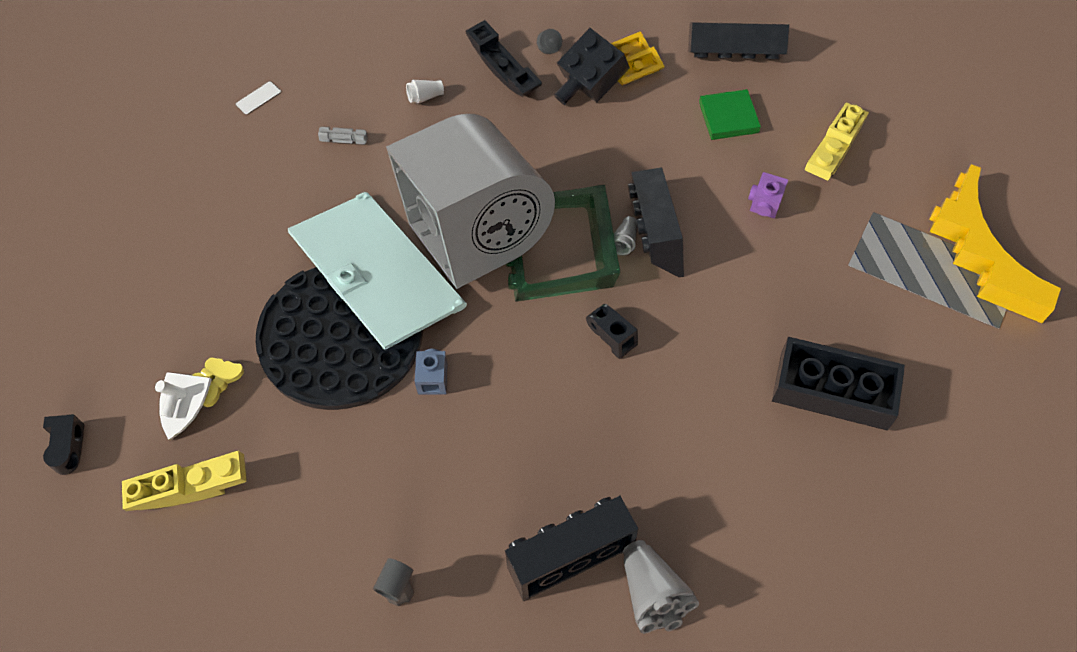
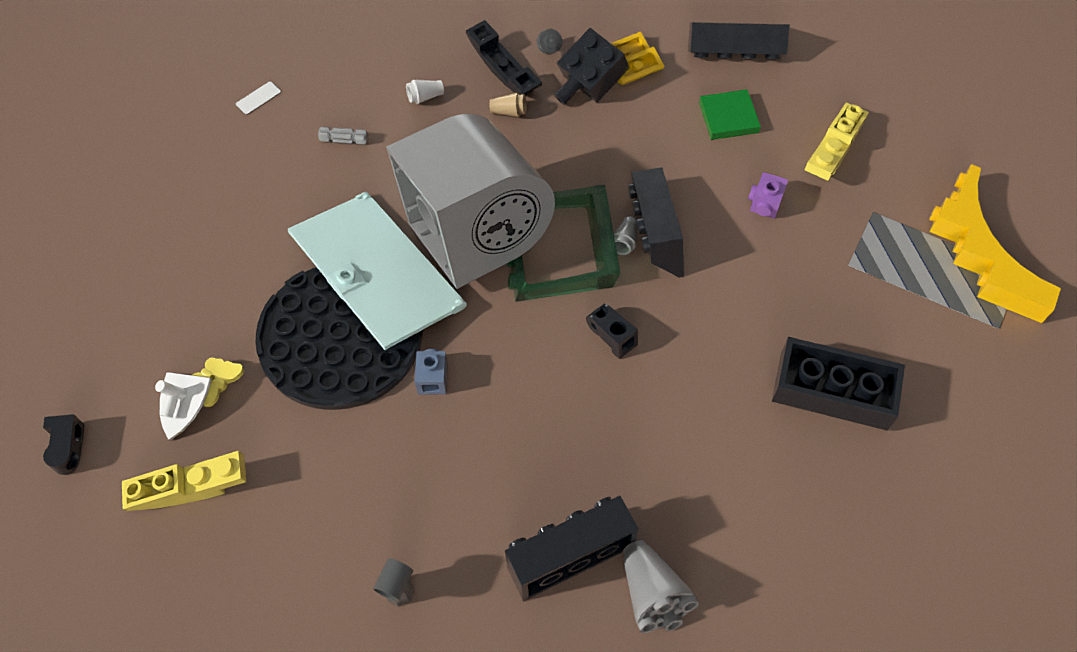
(509, 105): none -> tan cone

